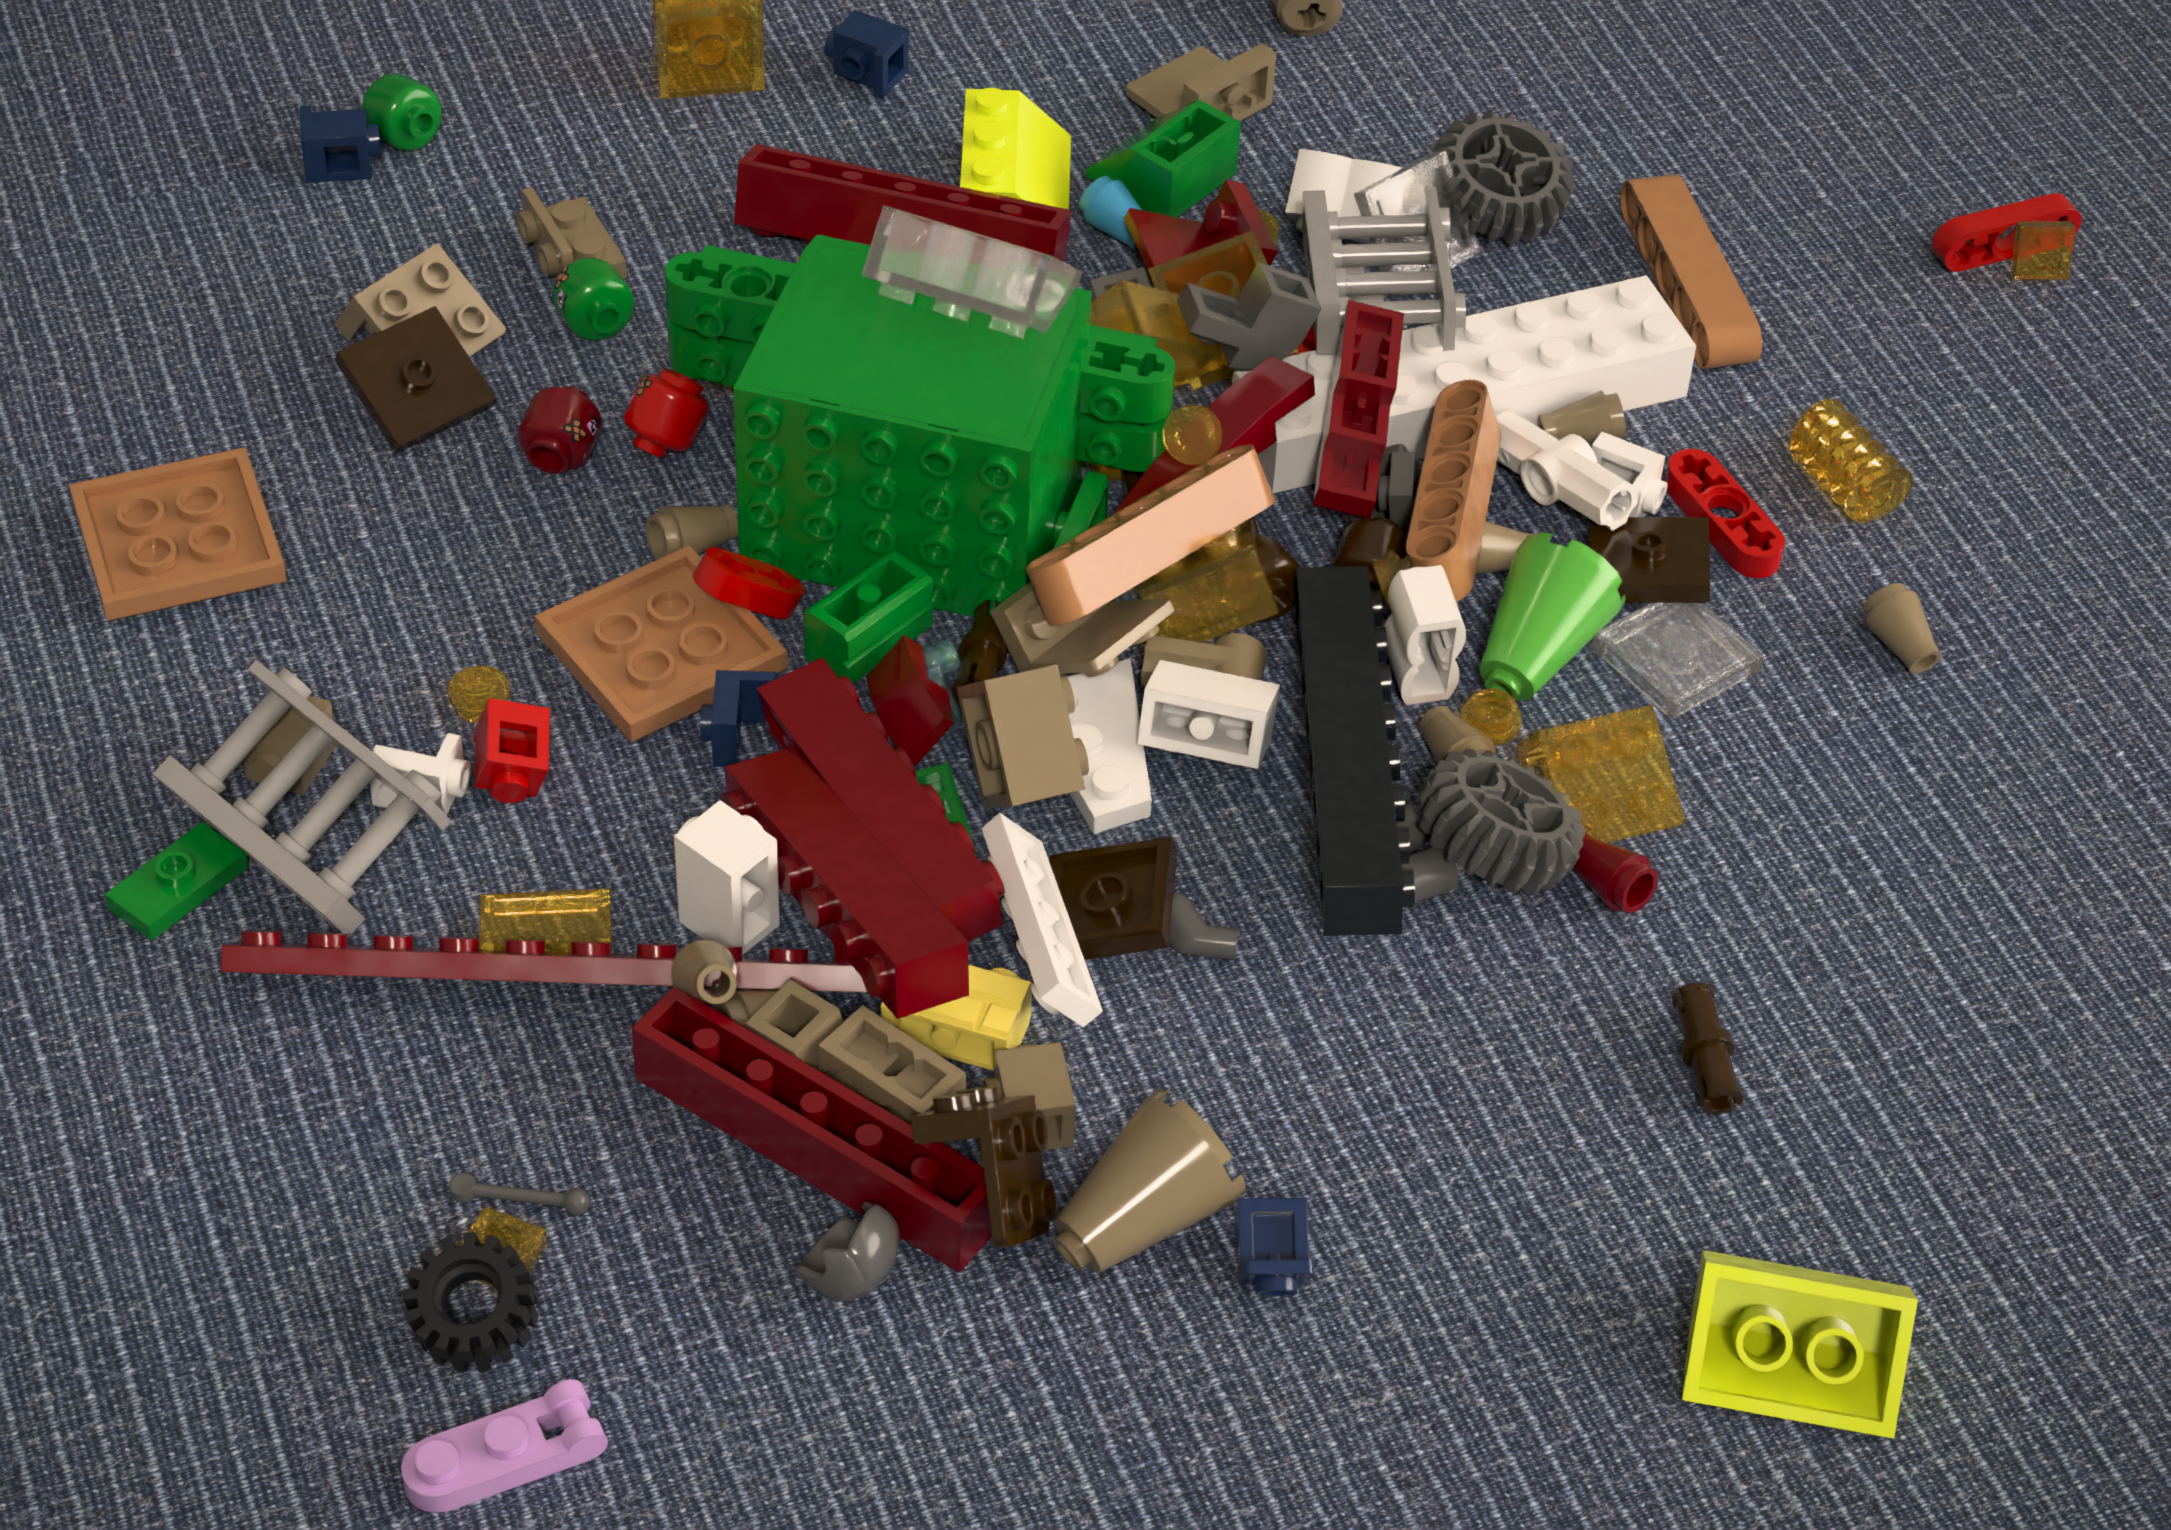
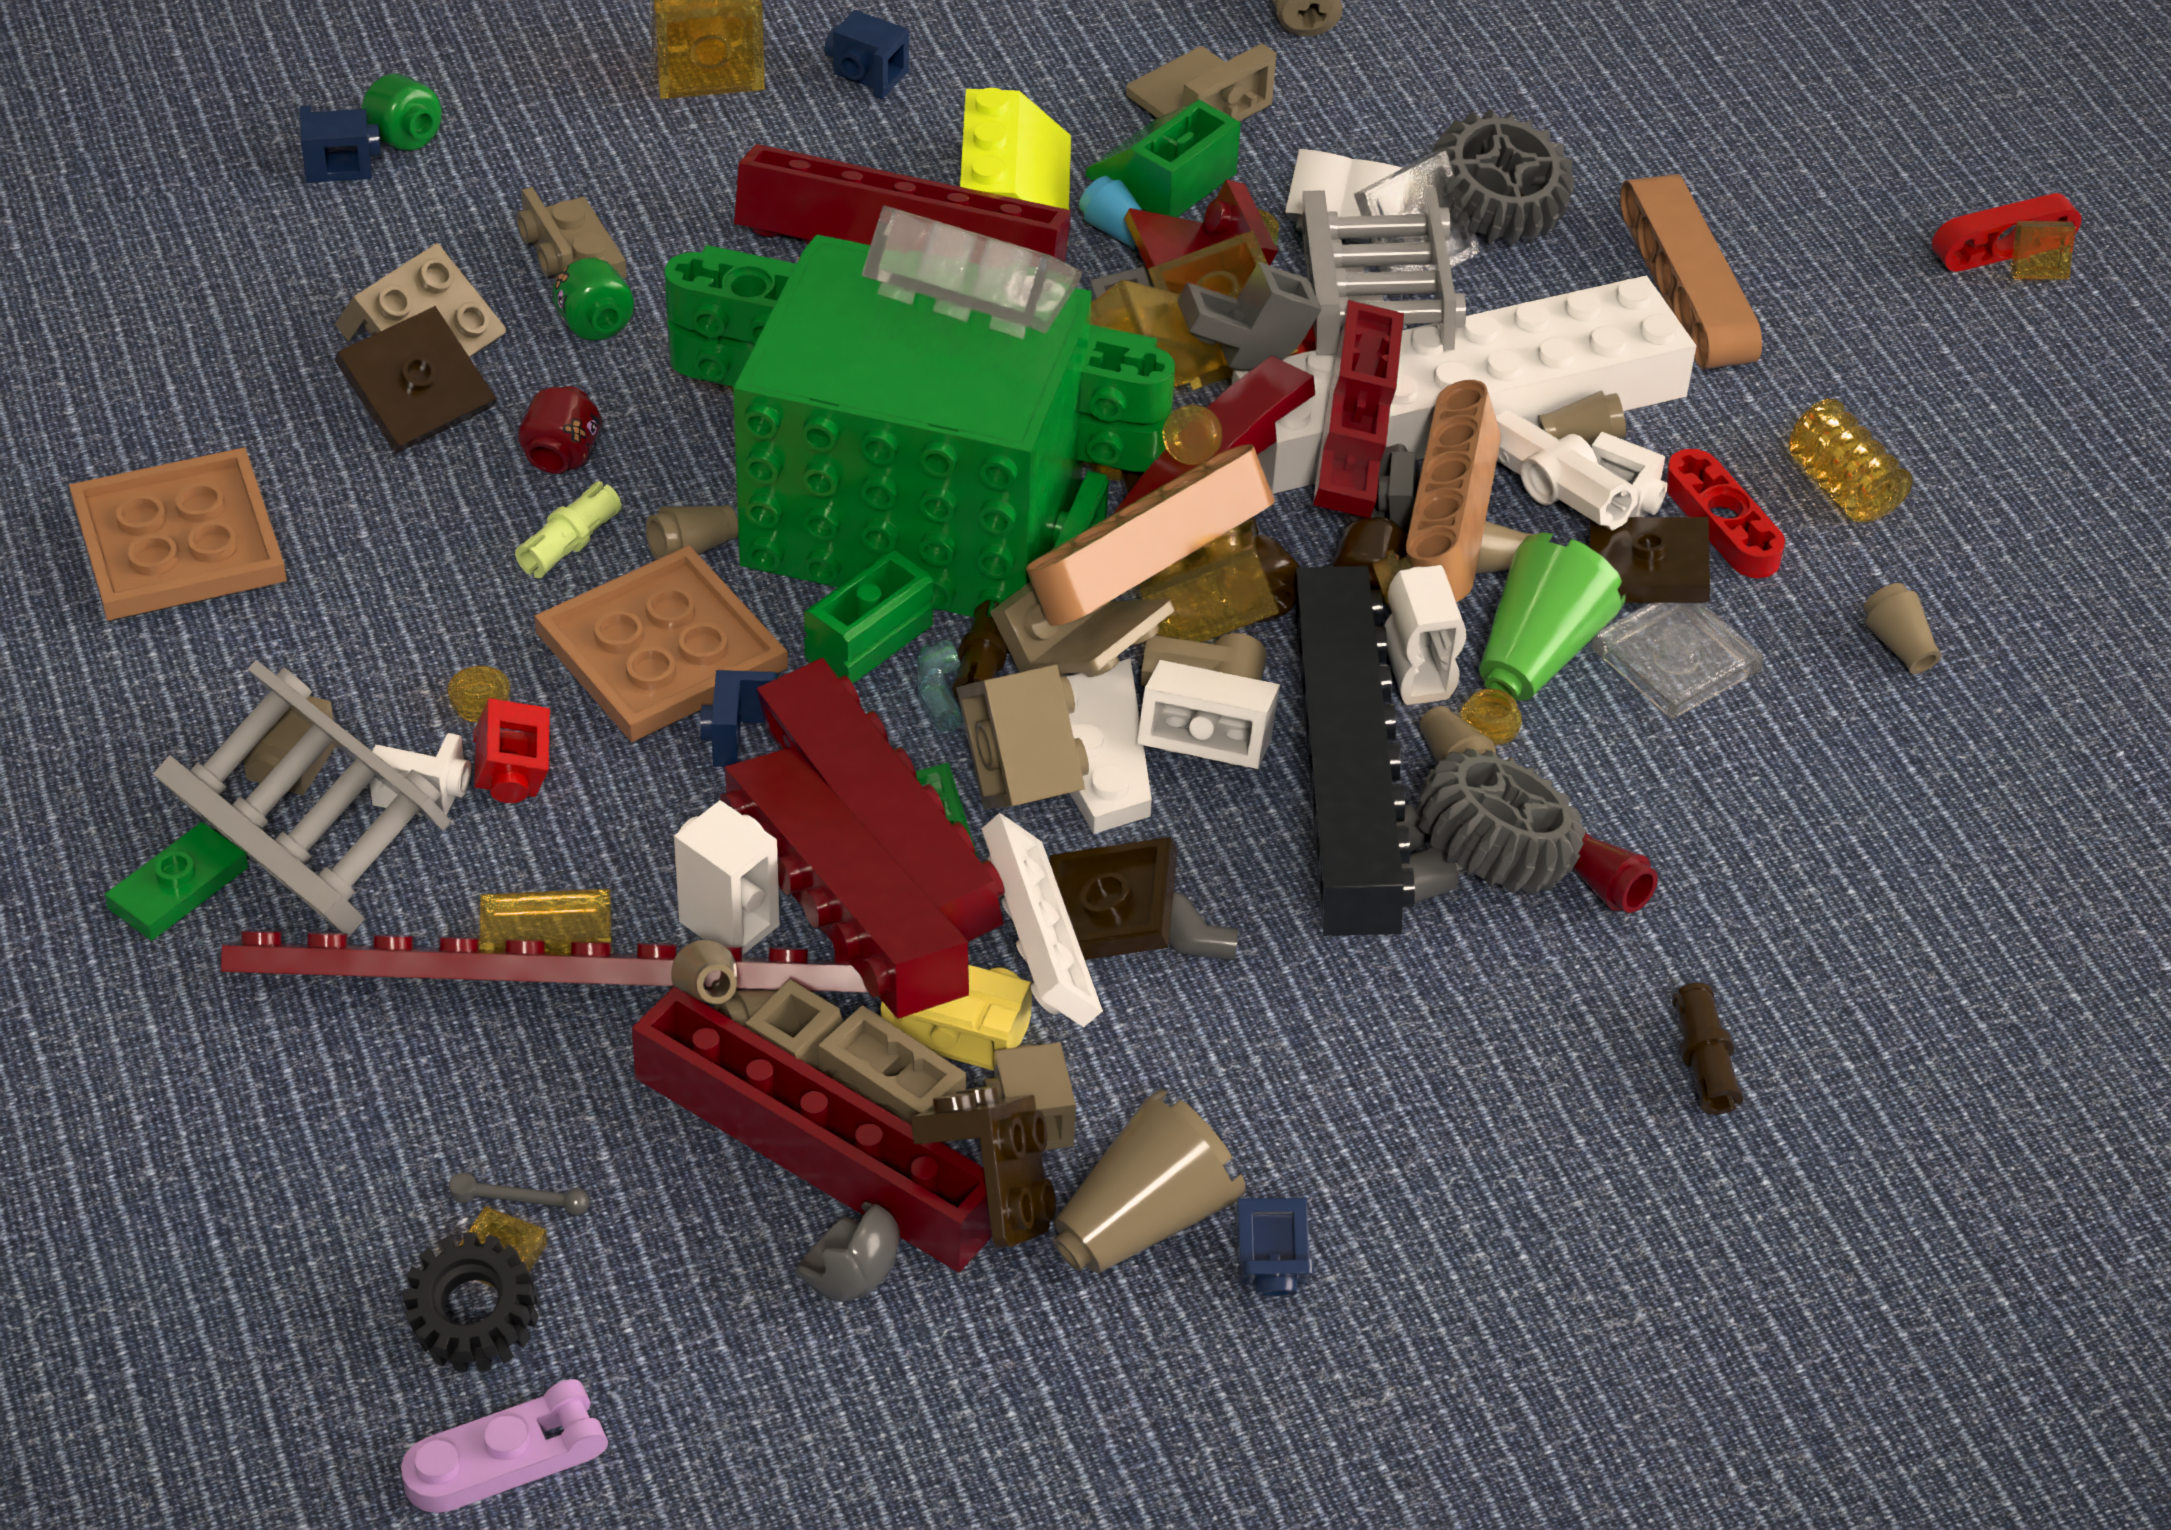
(568, 529): none -> yellowish green pin
(666, 412): red head -> none
(748, 583): red beam -> none
(907, 701): dark red slope -> none
(1611, 772): clear yellow bracket -> none
(1798, 1344): neon yellow slope -> none

